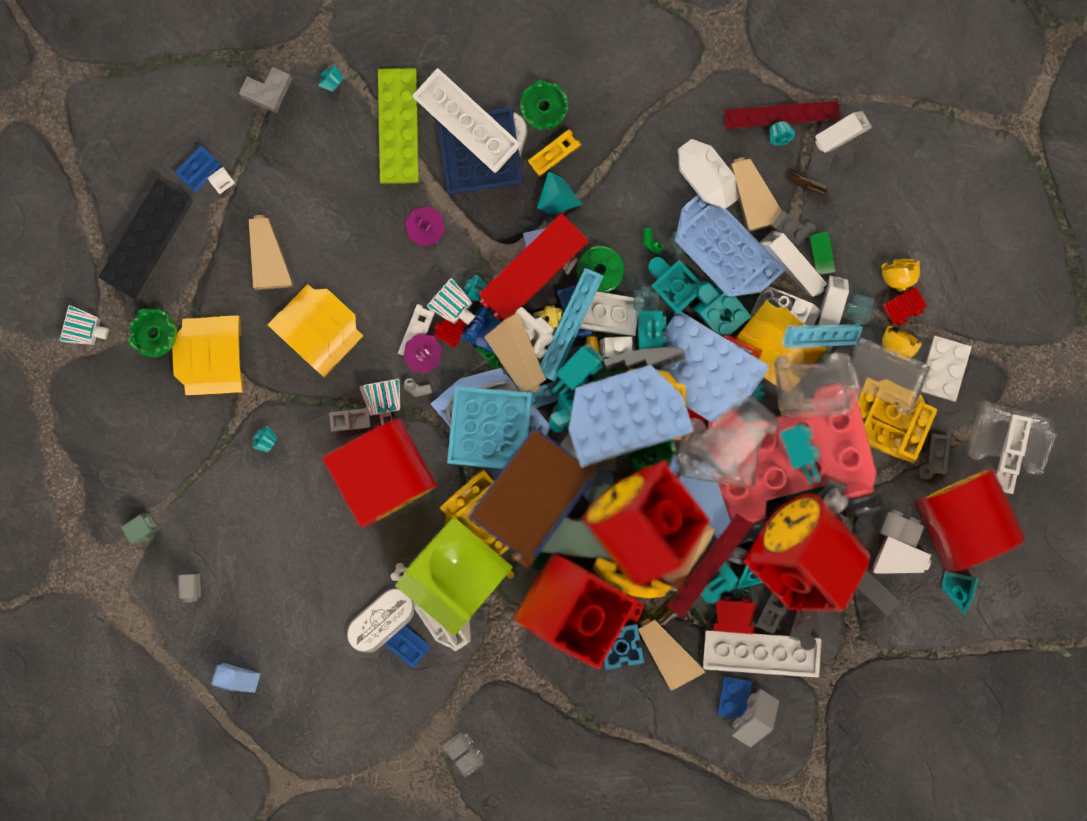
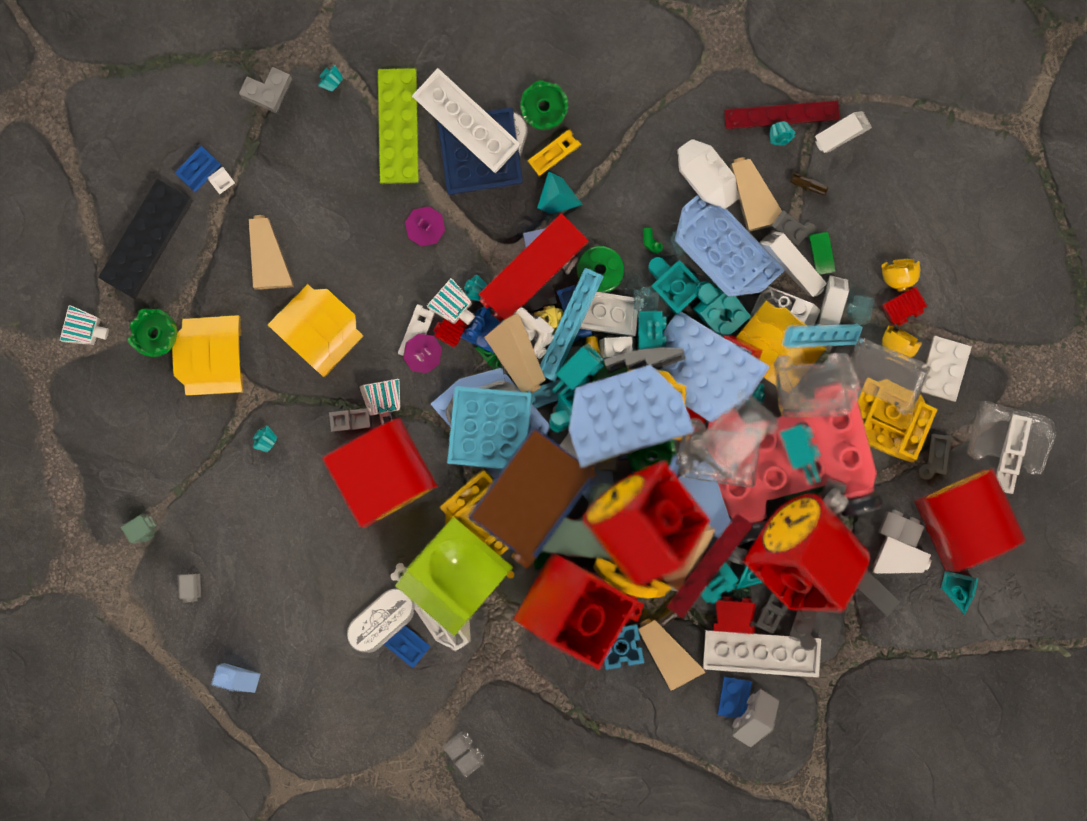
(416, 390): light grey arm -> none

